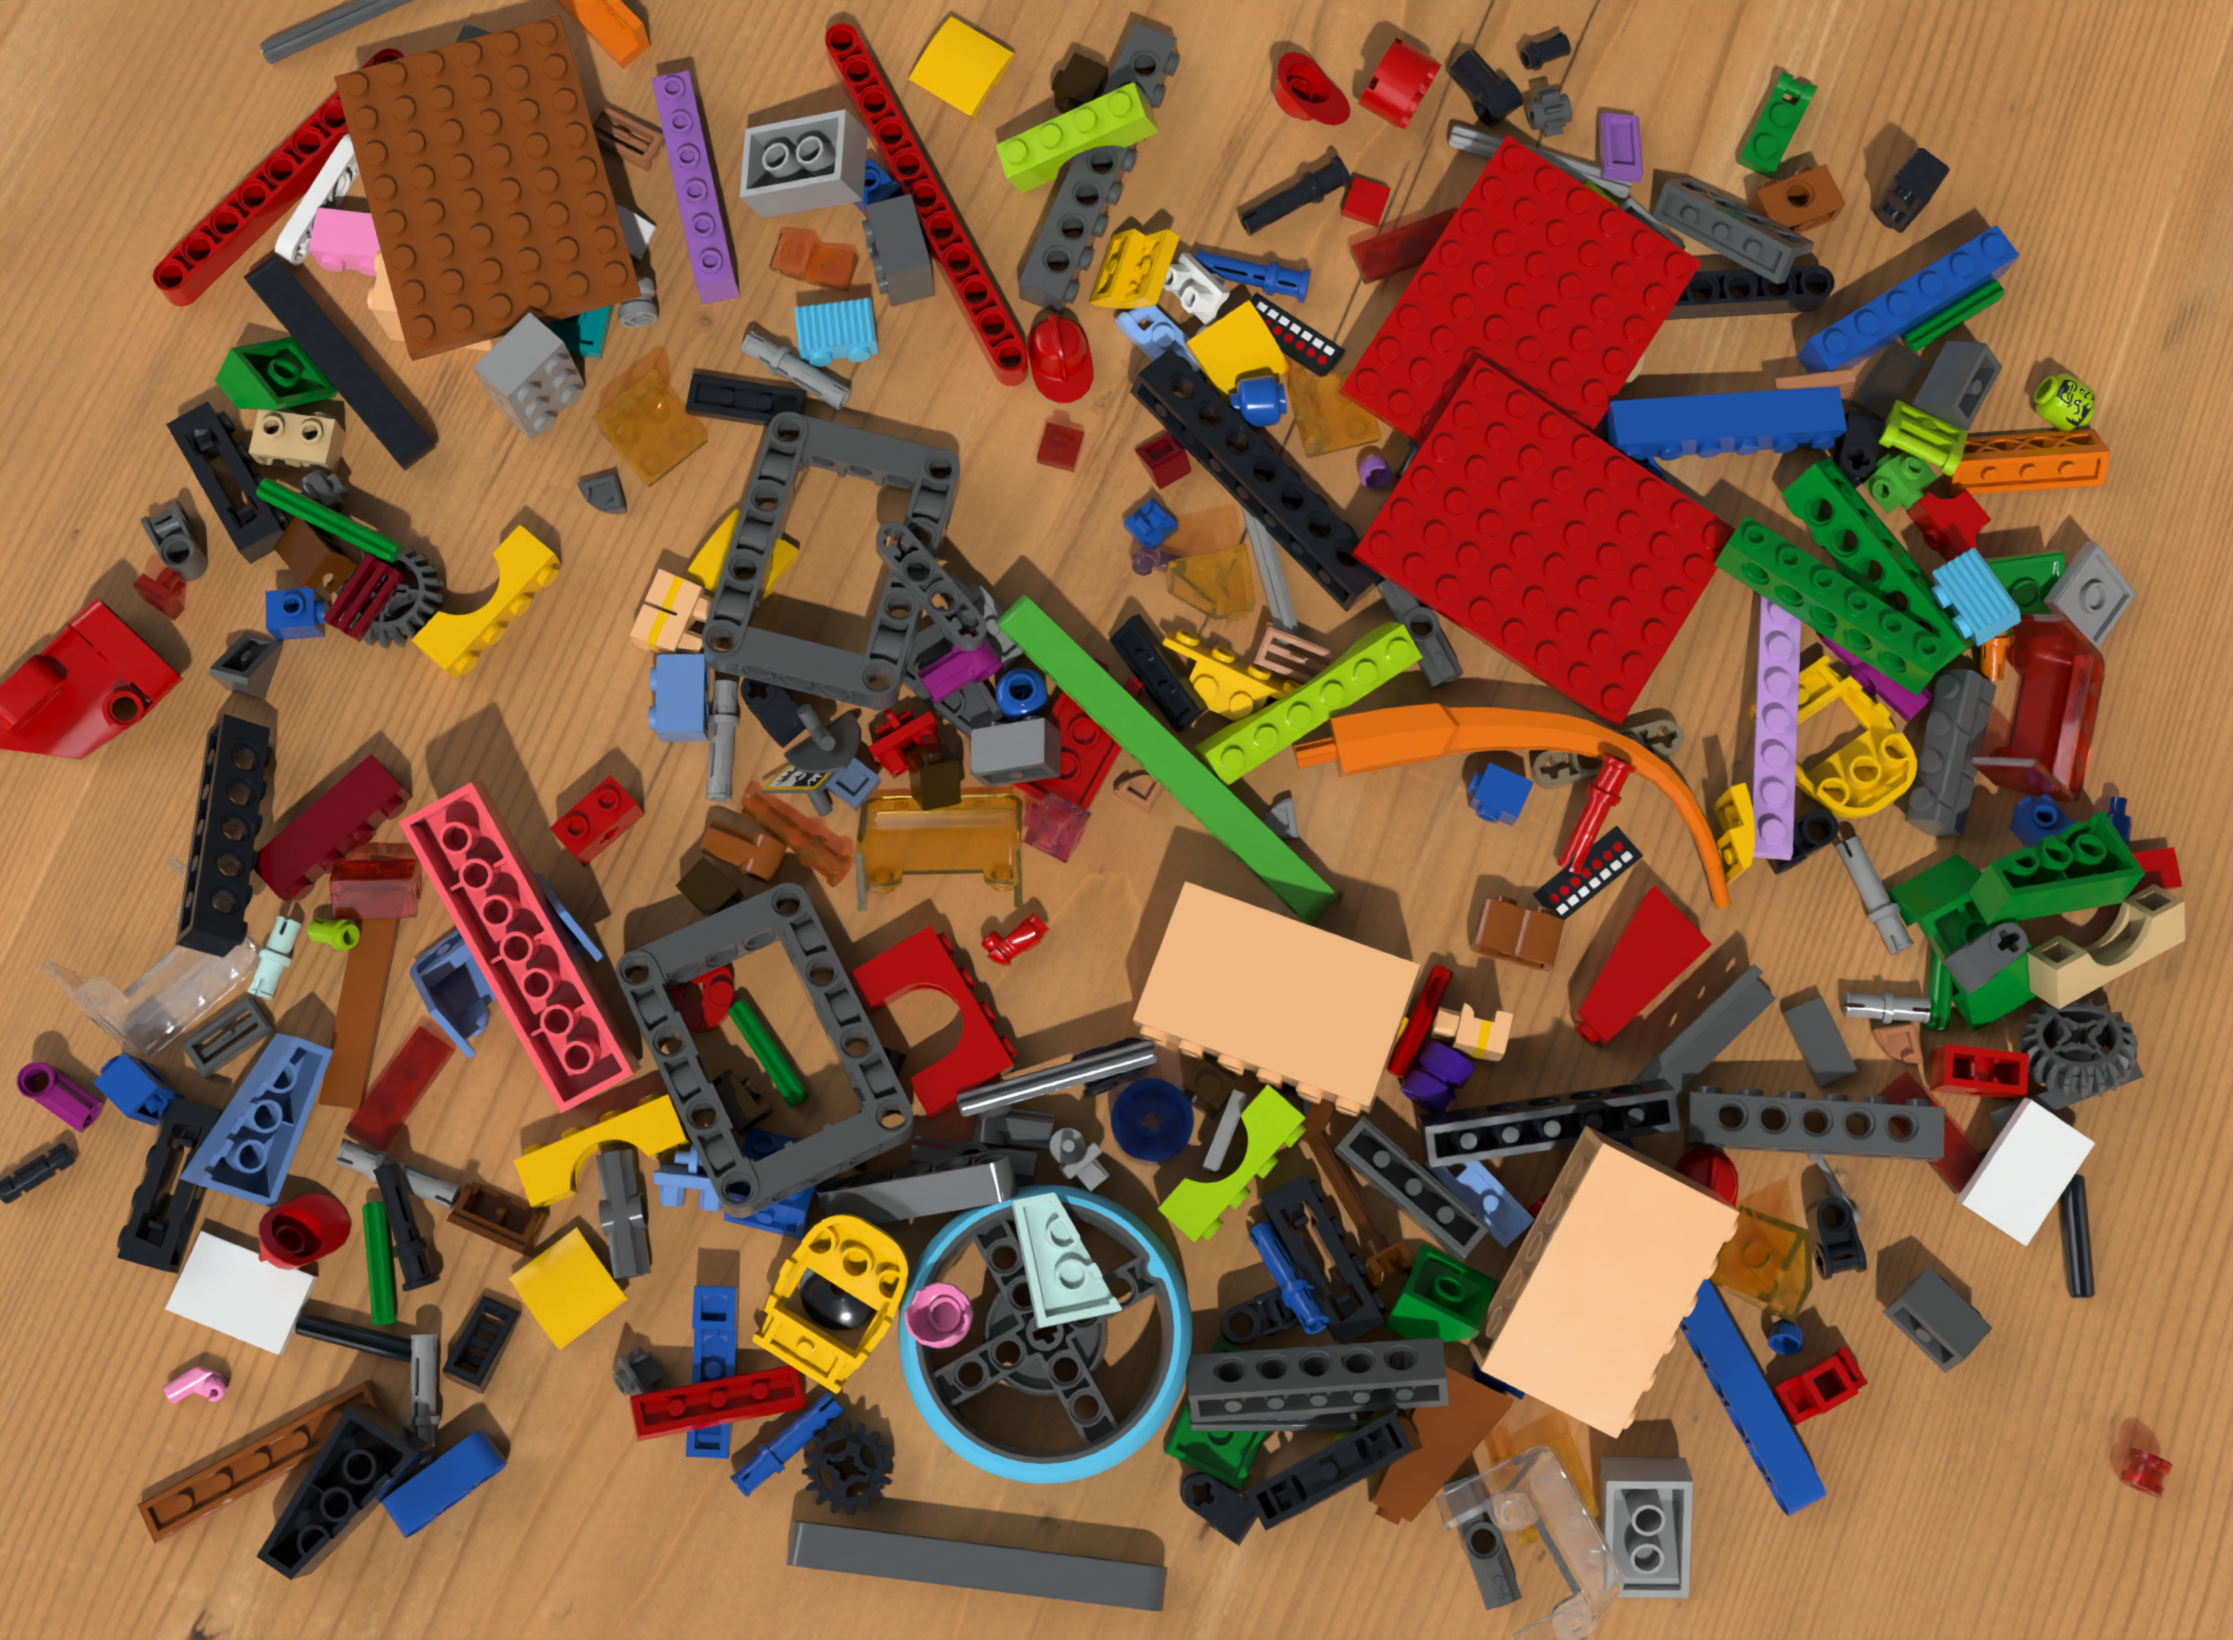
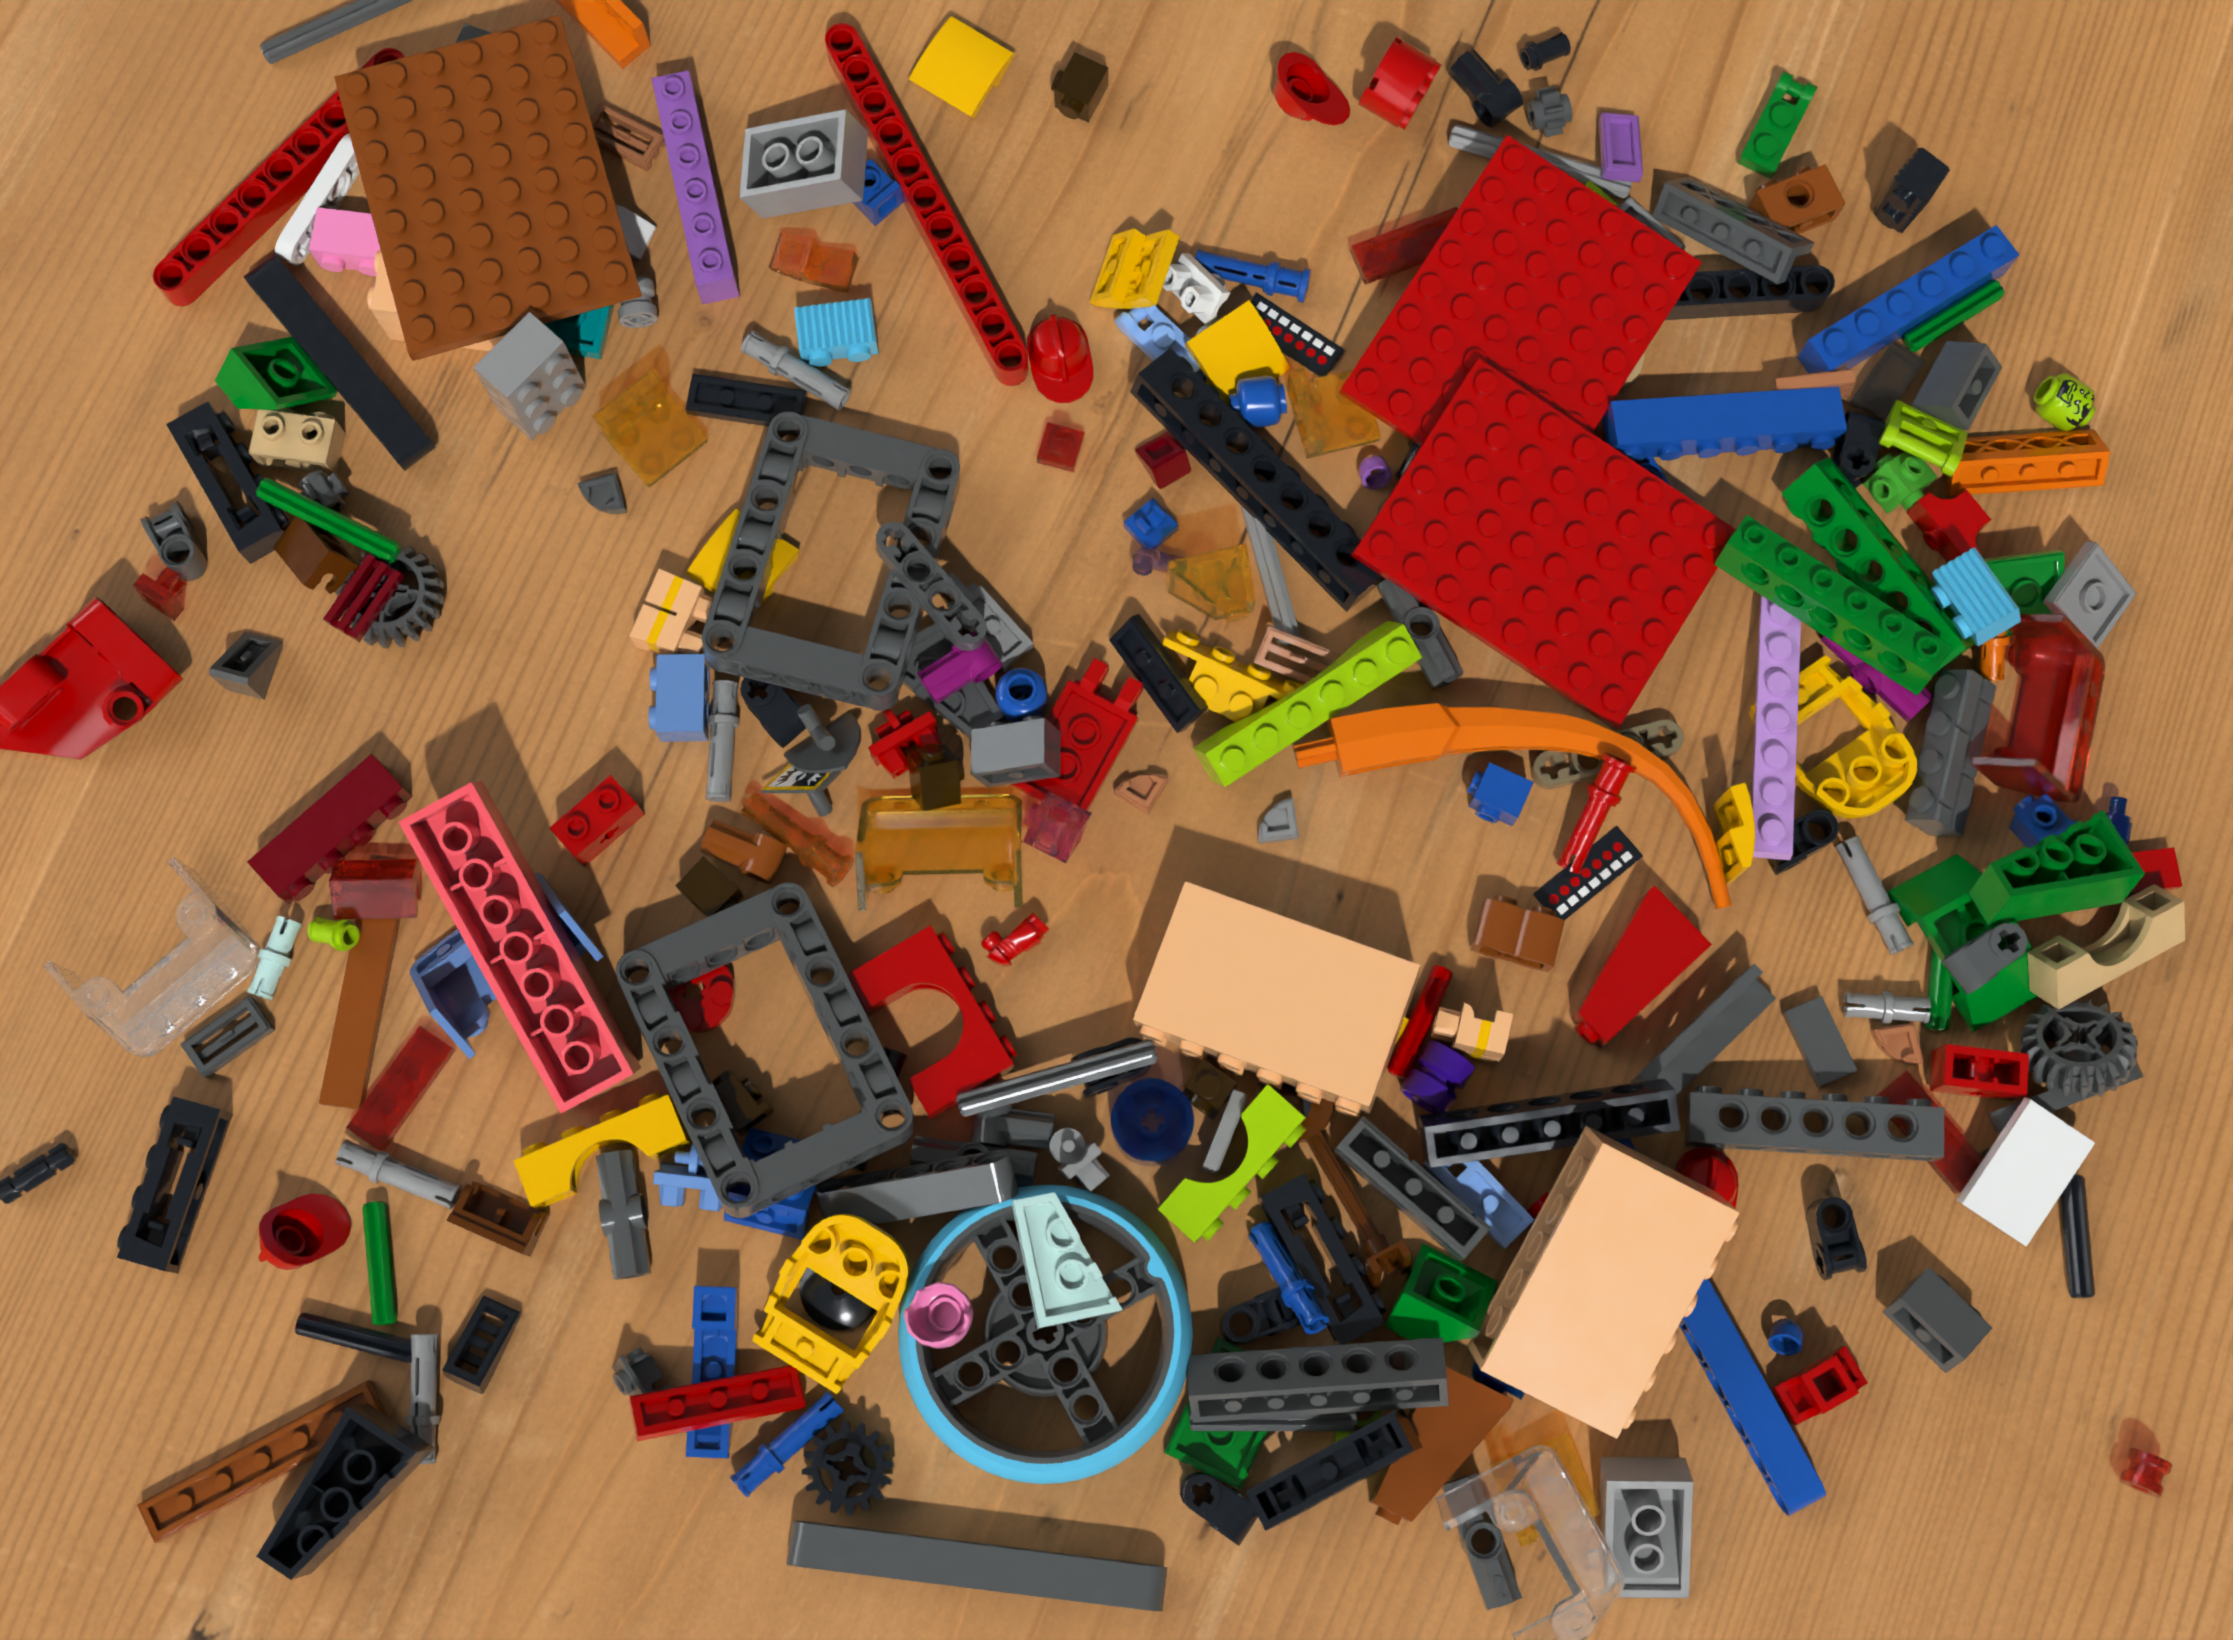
(61, 1096): magenta piece -> none
(136, 1088): blue brick -> none
(200, 923): black brick -> none
(200, 1381): bright pink arm -> none
(239, 1294): white tile -> none
(263, 1123): medium blue wedge -> none
(295, 613): blue brick -> none
(410, 1246): black pin -> none
(444, 1483): blue beam -> none
(458, 640): yellow arch -> none
(568, 1288): yellow slope -> none
(768, 1053): green axle -> none
(854, 784): sand blue tile -> none
(898, 250): dark grey brick -> none
(1052, 289): dark grey brick -> none
(1107, 121): lime arch -> none
(1166, 760): bright green beam -> none
(1309, 189): black pin -> none
(1366, 201): red tile -> none
(1767, 1264): clear yellow slope -> none
(1819, 1159): light grey hinge -> none

